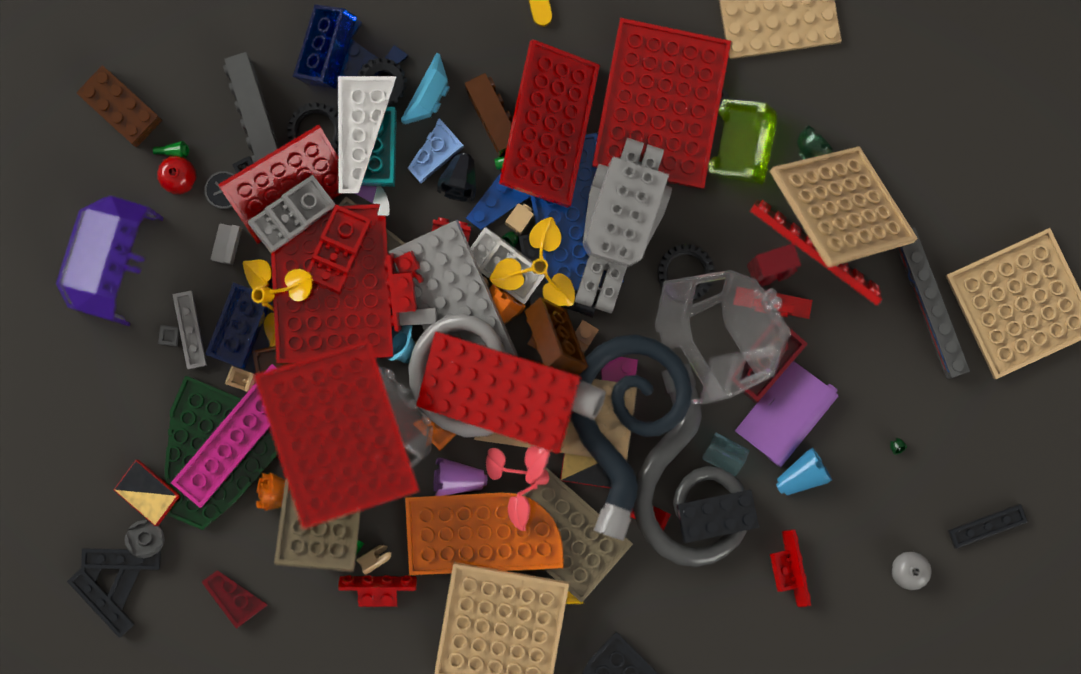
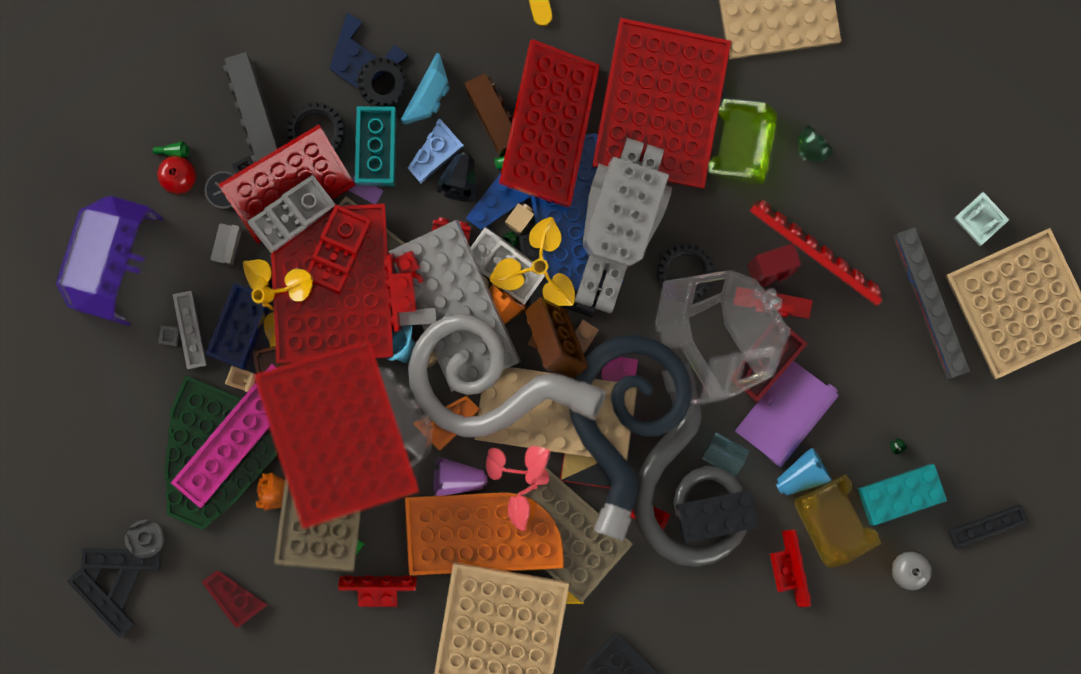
(119, 106): reddish brown brick -> none
(147, 492): tile -> none
(325, 46): clear blue brick -> none
(360, 115): white wing -> none
(373, 560): tan piece -> none
(381, 198): white sticker -> none
(498, 391): red plate -> none
(834, 523): none -> clear yellow windscreen
(843, 205): tan plate -> none
(901, 494): none -> teal brick
(981, 219): none -> light aqua plate

